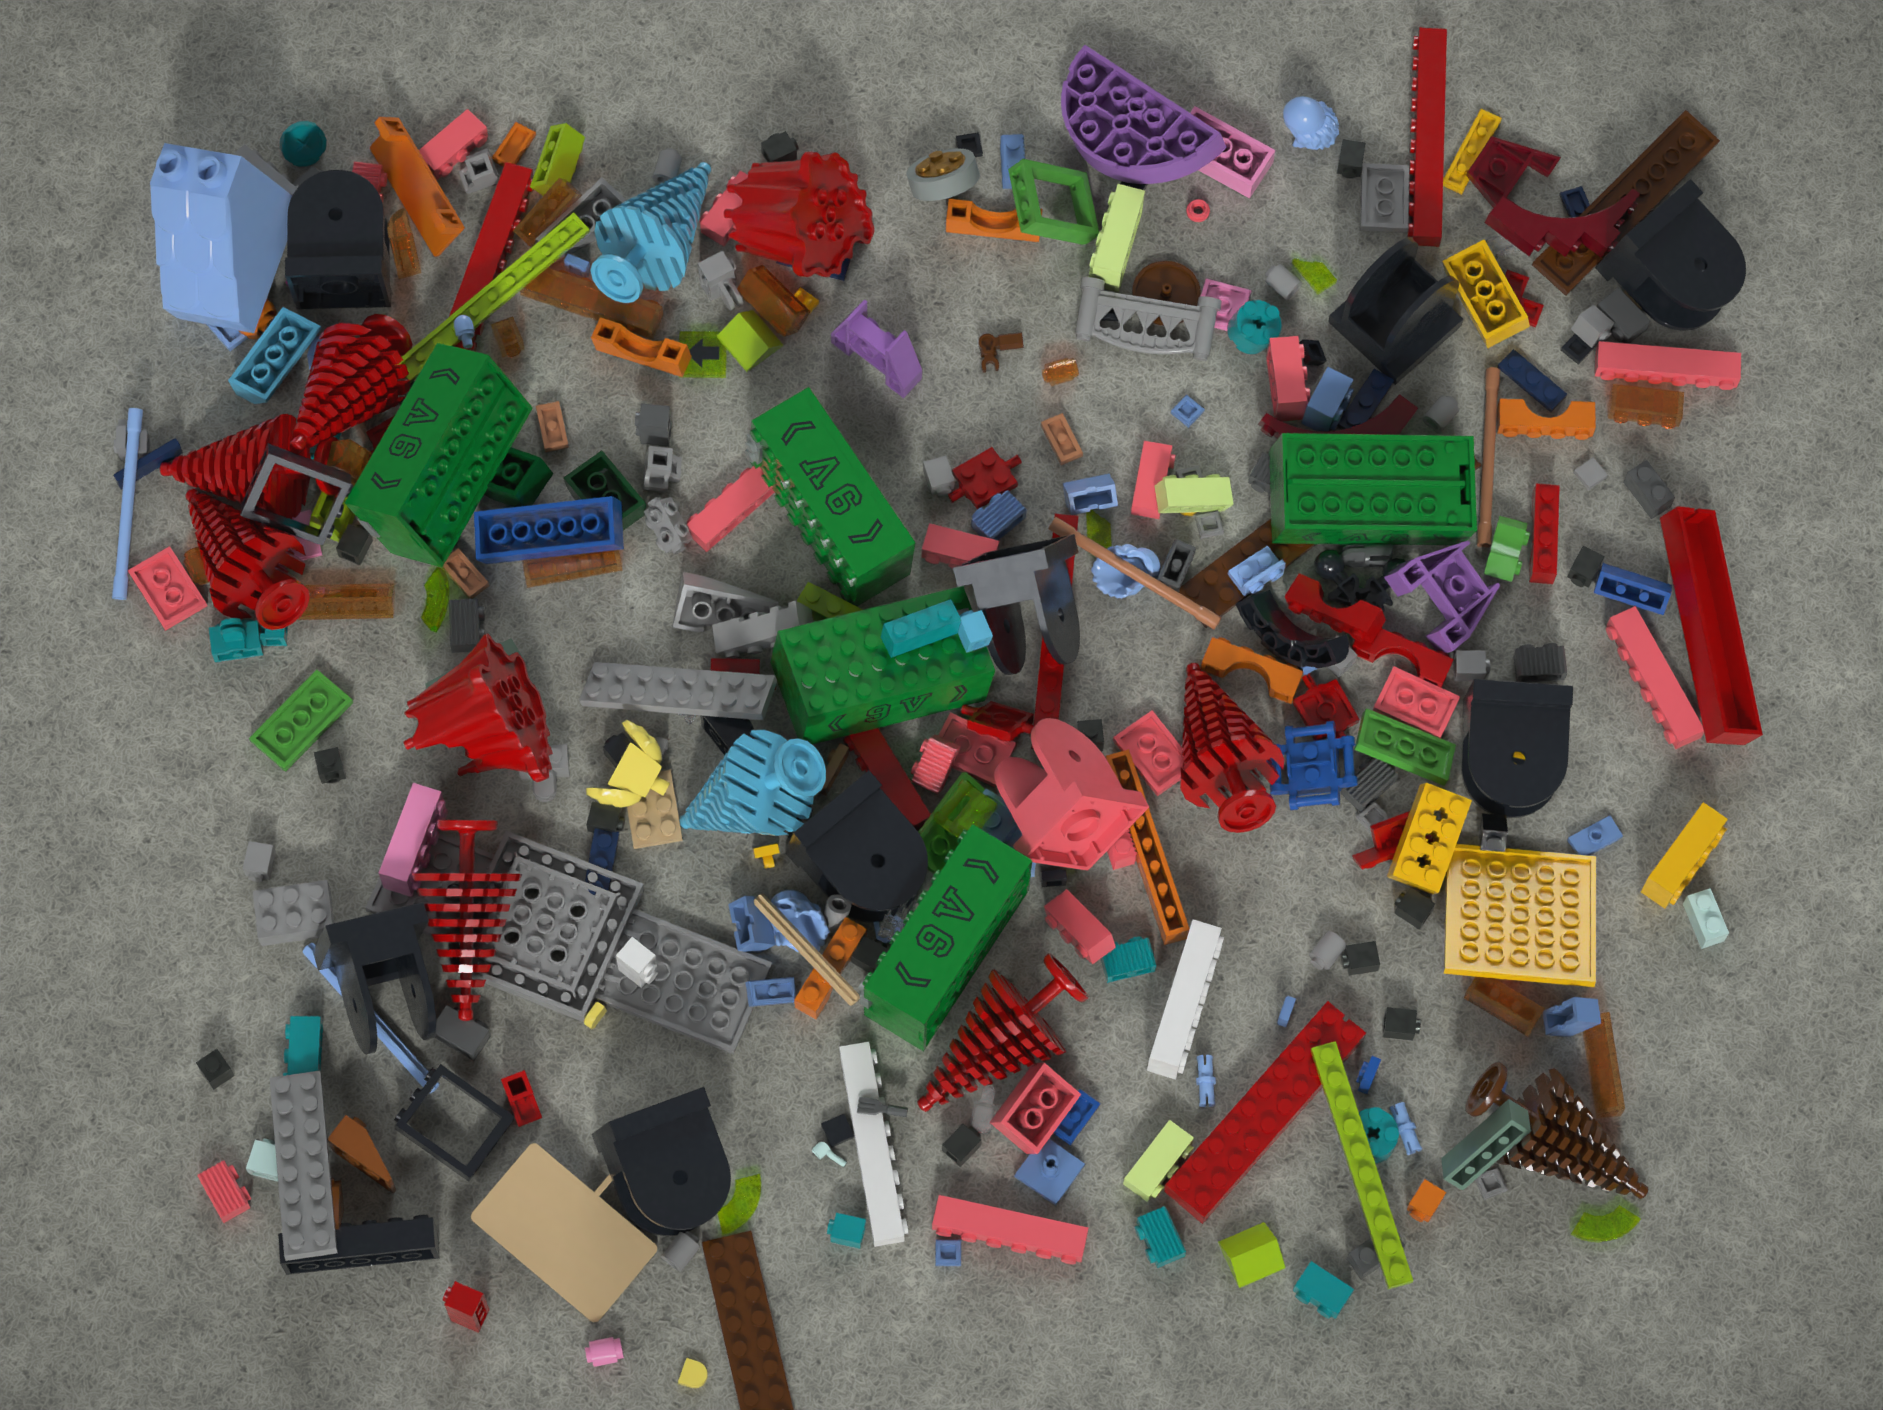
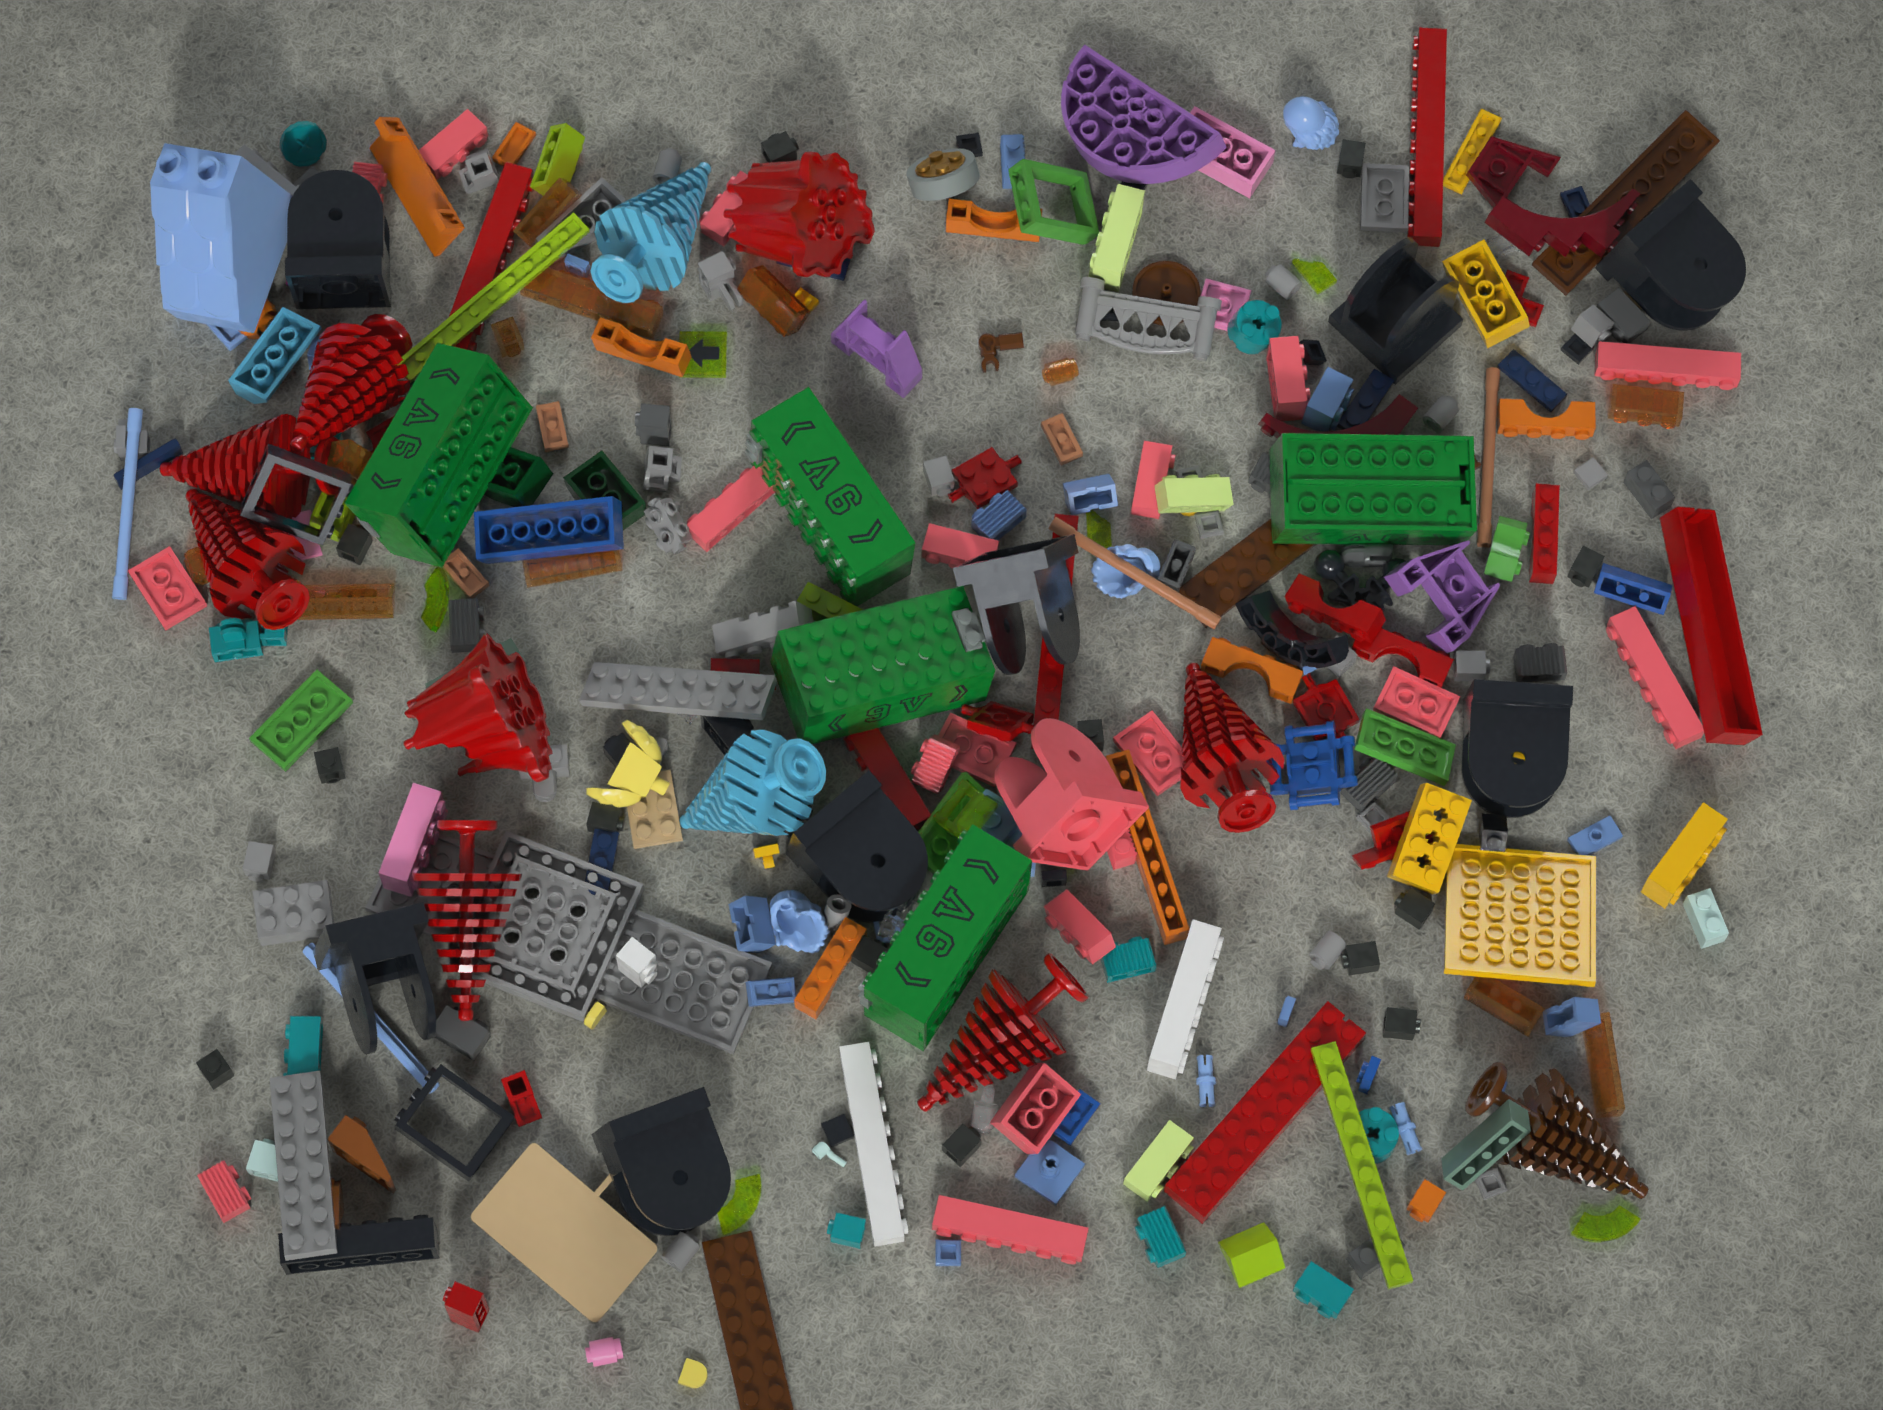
(403, 245): clear orange brick -> none
(464, 330): light blue cylinder -> none
(708, 602): light grey wedge -> none
(749, 339): lime slope -> none
(806, 949): tan axle -> none
(836, 761): nougat plate -> none
(874, 1107): dark grey piece -> none
(920, 628): teal brick -> none
(974, 630): medium azure brick -> none
(1187, 411): medium blue tile -> none
(1198, 204): coral plate -> none
(1256, 571): light blue bracket -> none

